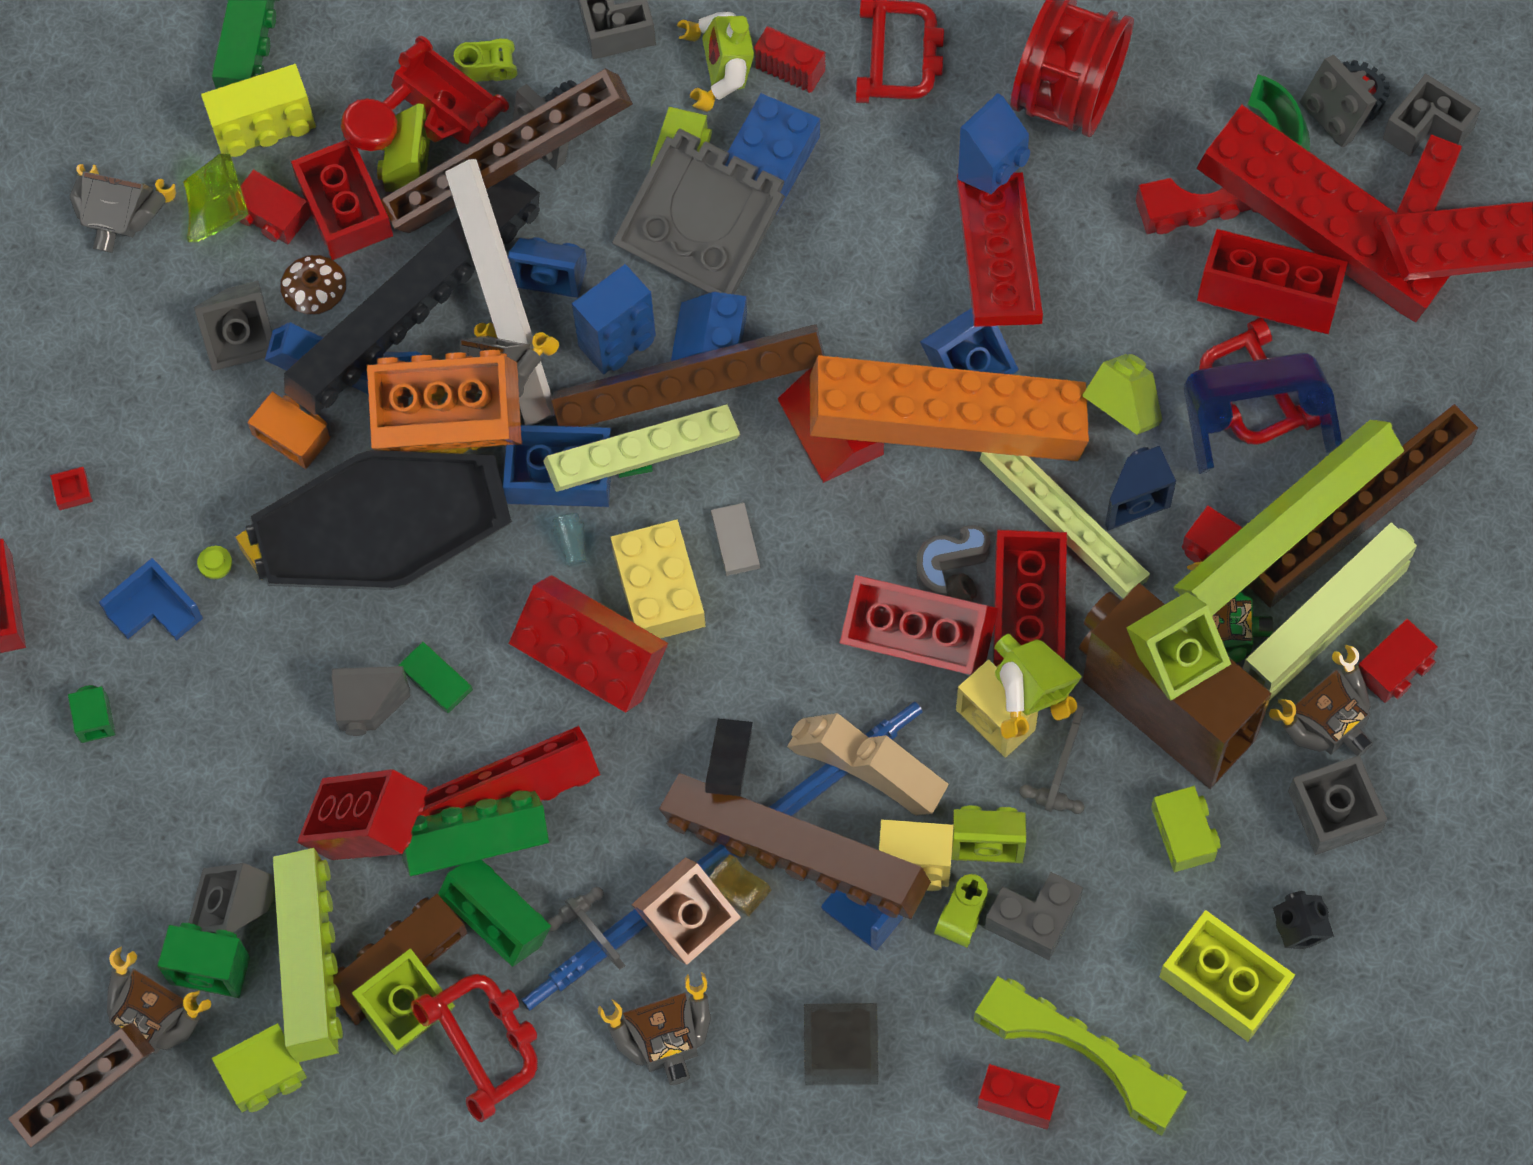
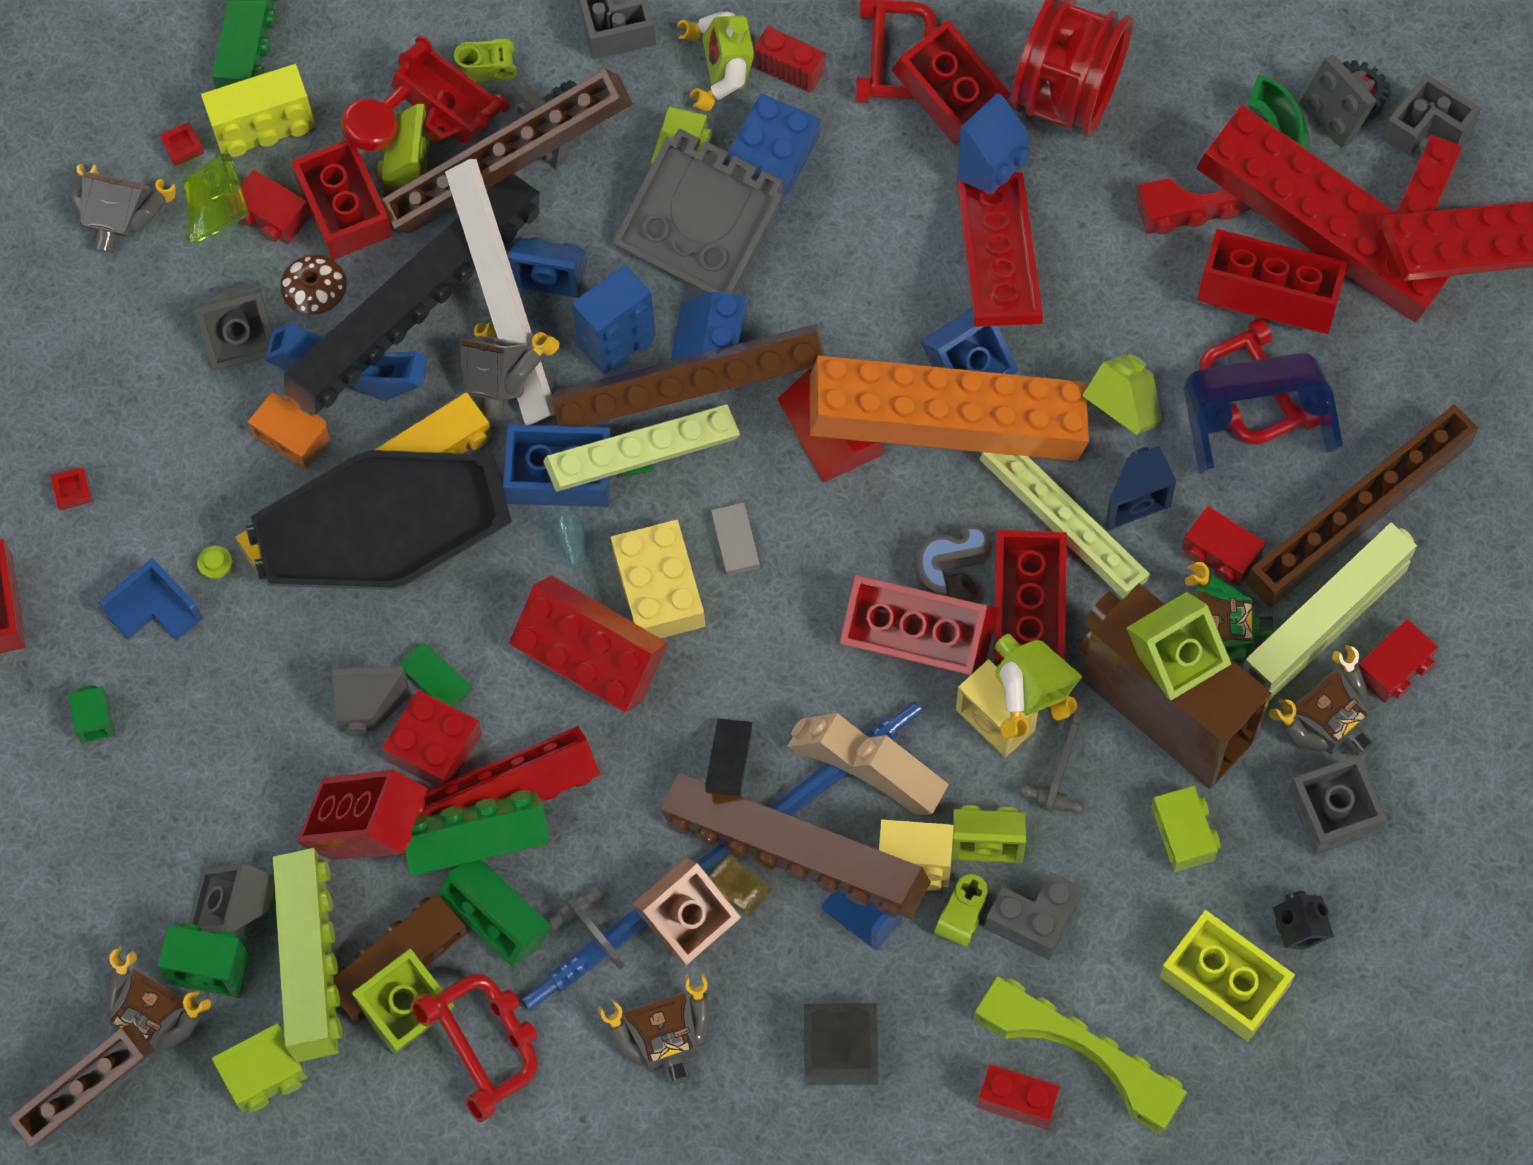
(182, 143): none -> red plate
(432, 740): none -> red brick
(456, 422): orange brick -> none
(948, 79): none -> red brick
(1292, 515): lime tile -> none

